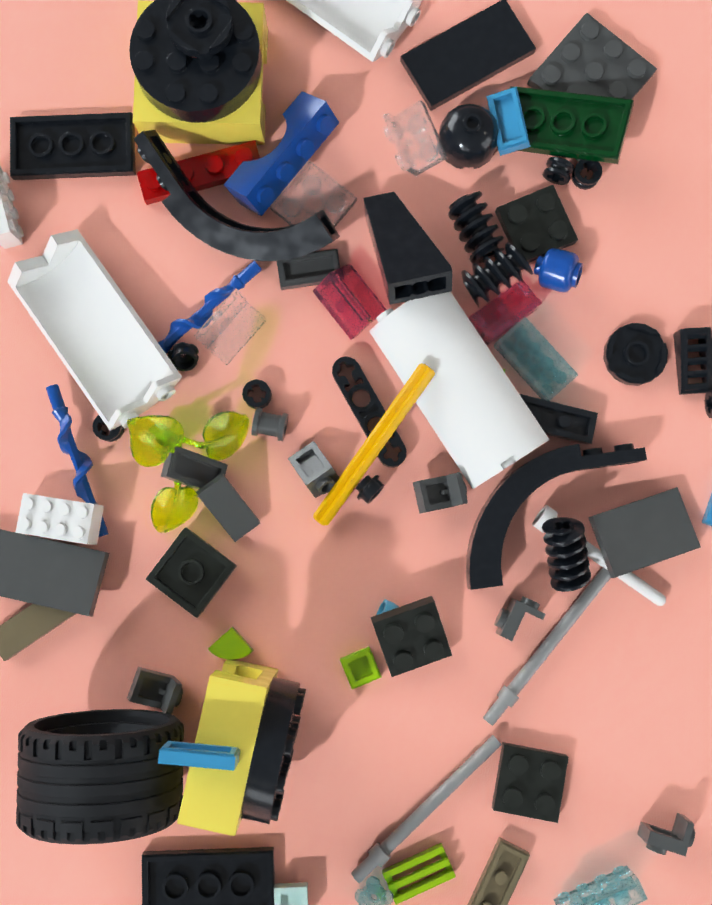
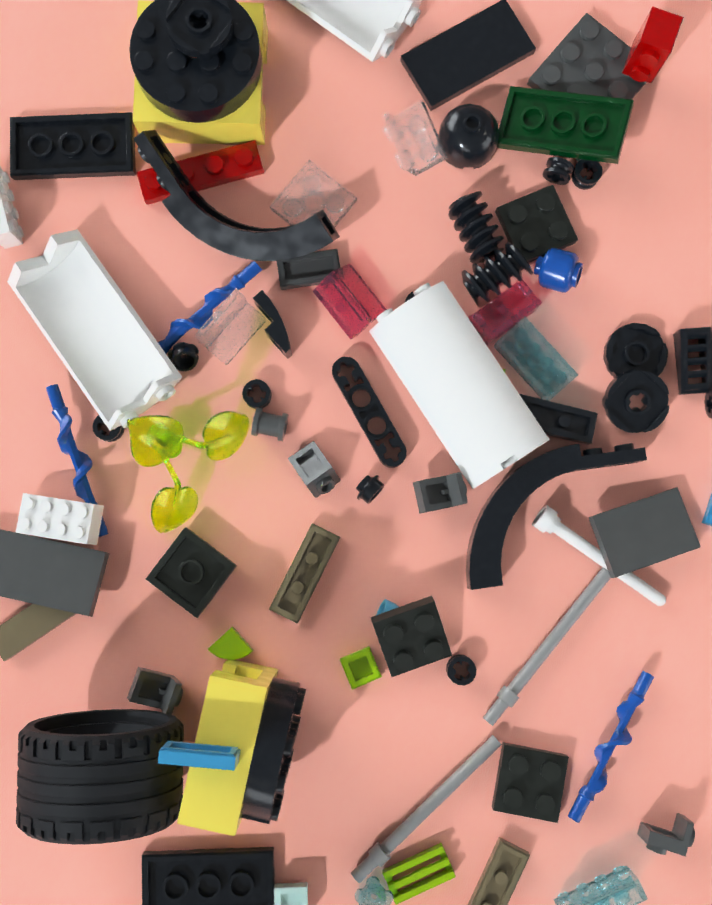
(191, 468): dark grey tile -> none
(228, 507): dark grey tile -> none
(261, 181): blue arch -> none
(276, 330): none -> black slope
(304, 573): none -> dark tan tile
(374, 444): yellow axle -> none
(405, 253): black slope -> none
(471, 668): none -> black bush
(510, 121): dark azure tile -> none
(510, 618): dark grey bracket -> none
(566, 553): black piece -> none
(604, 751): none -> blue piece
(652, 45): none -> red brick
(655, 401): none -> black plate

